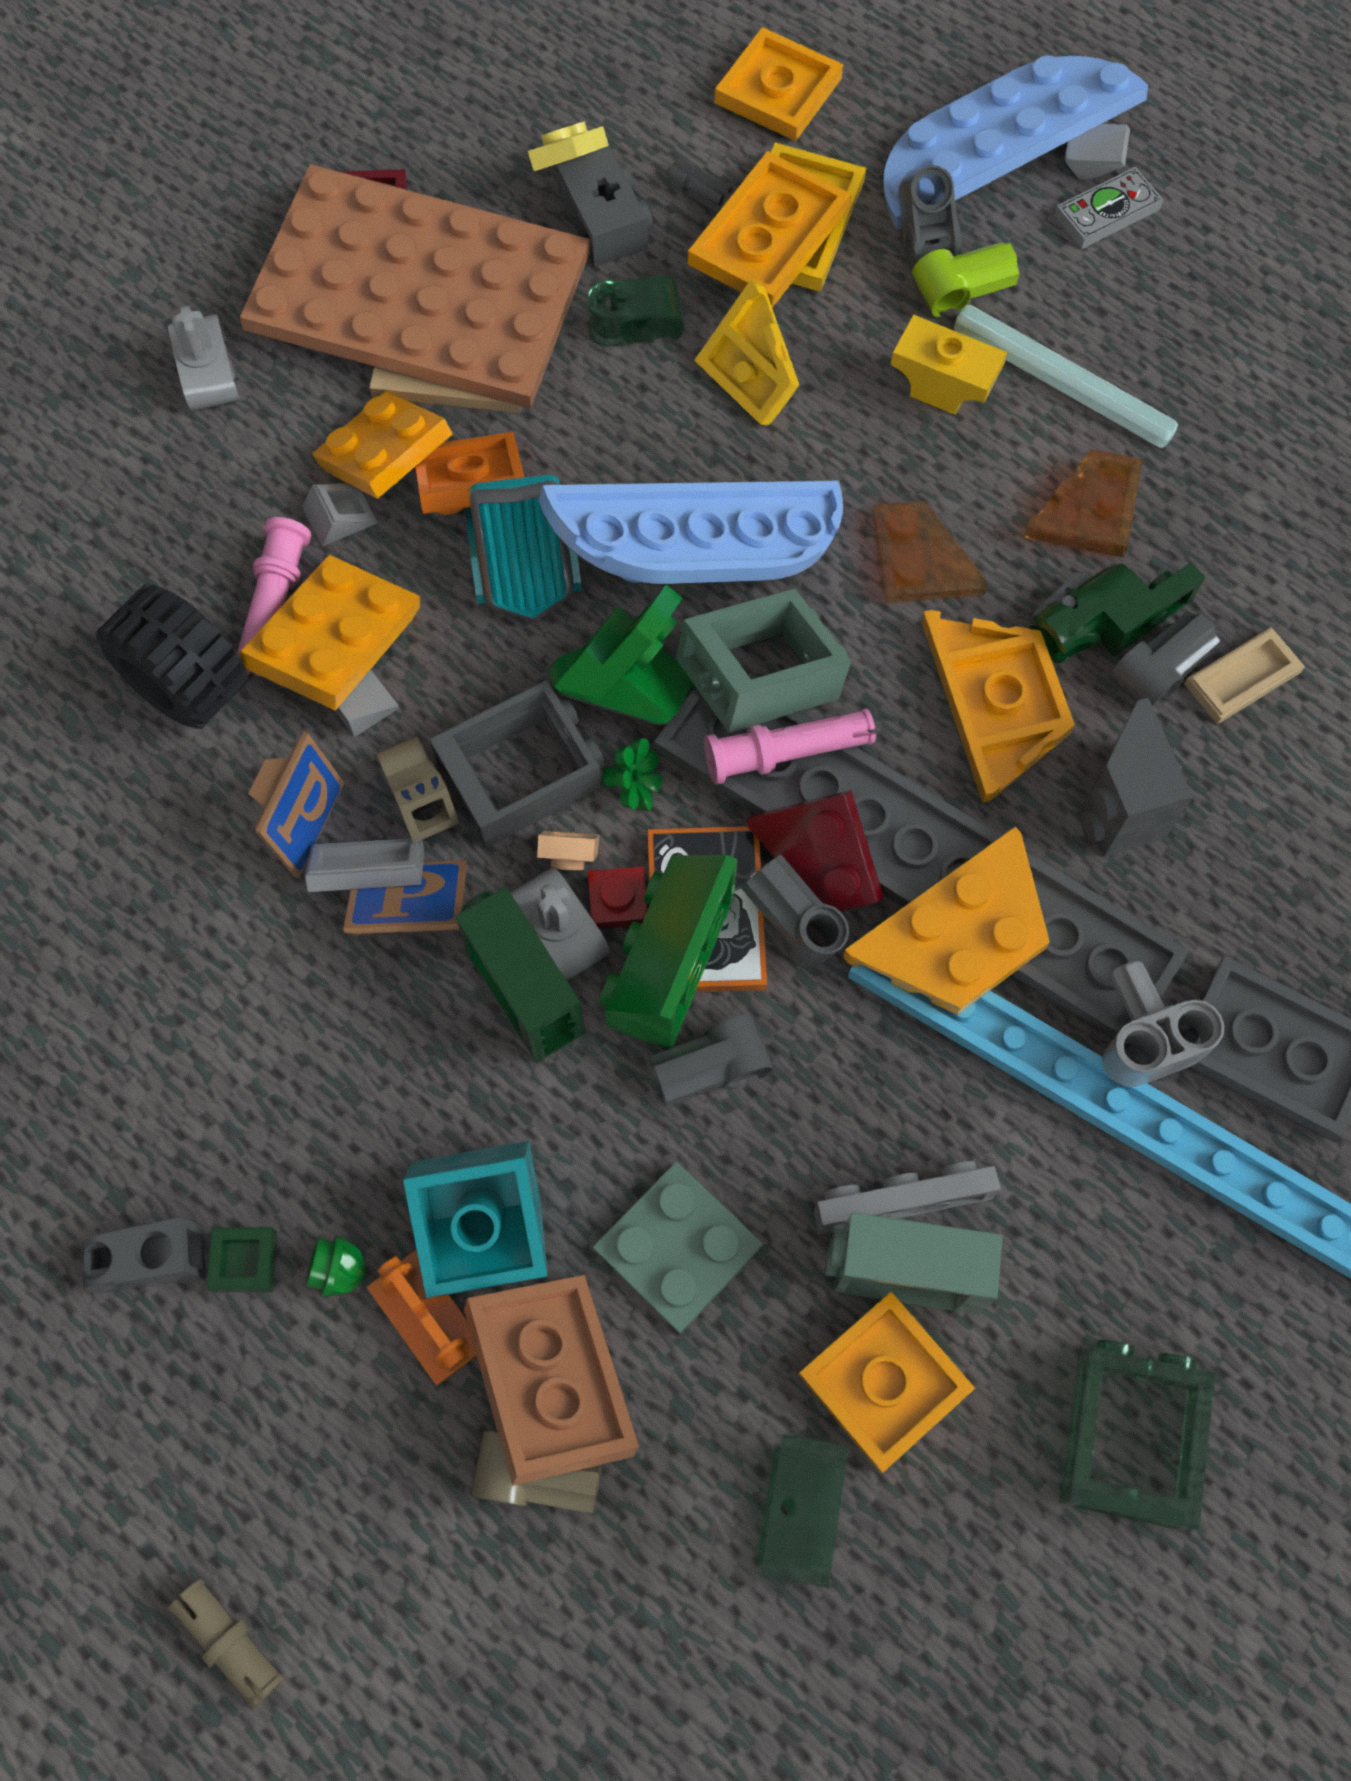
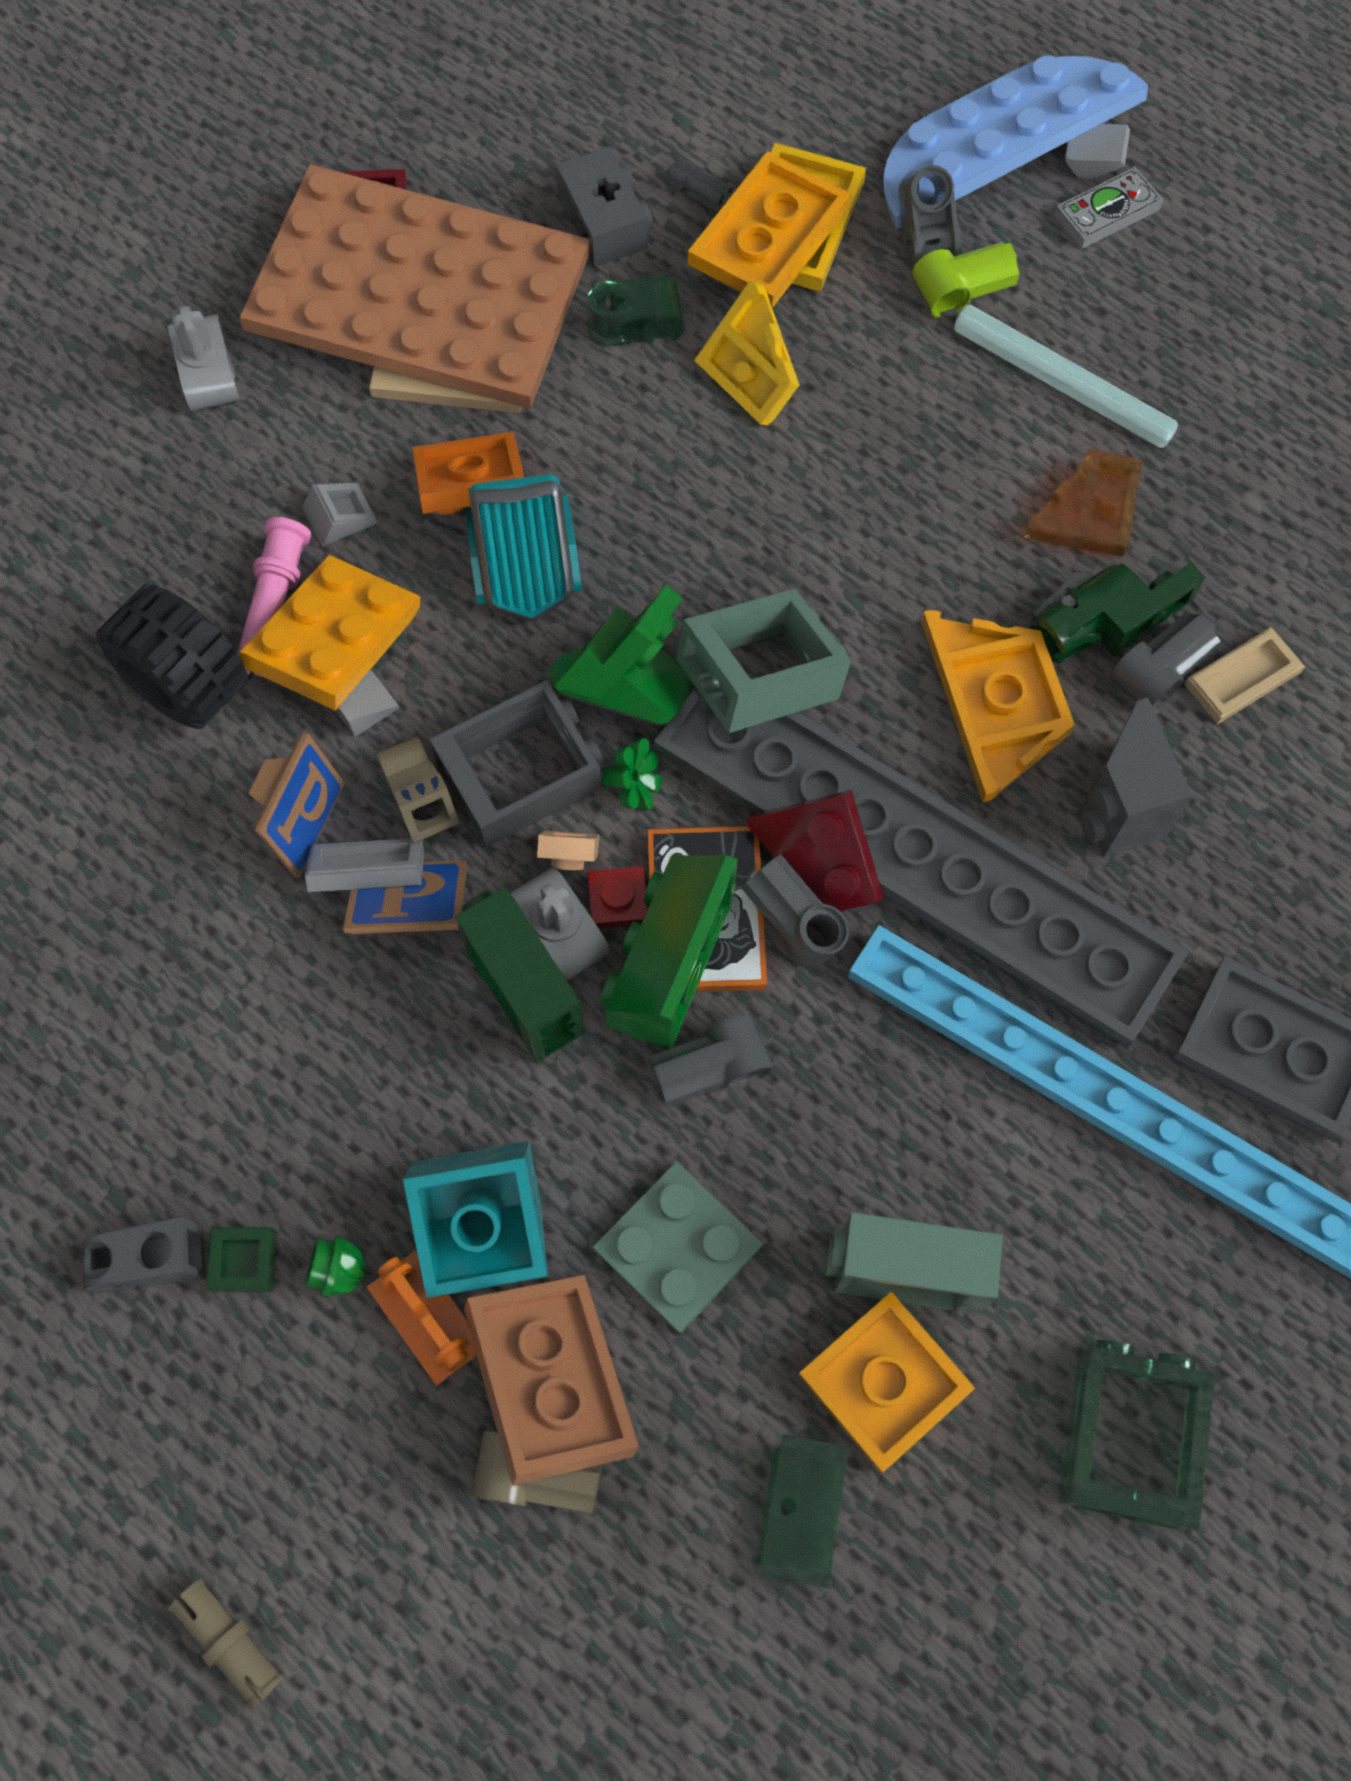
(382, 444): light orange plate -> none
(567, 145): light yellow plate -> none
(696, 528): light blue plate -> none
(764, 748): bright pink pin -> none
(778, 83): light orange plate -> none
(907, 1196): light grey plate -> none
(921, 556): clear orange wing -> none
(946, 365): yellow brick -> none
(962, 930): light orange wing -> none
(1156, 1030): light grey beam -> none

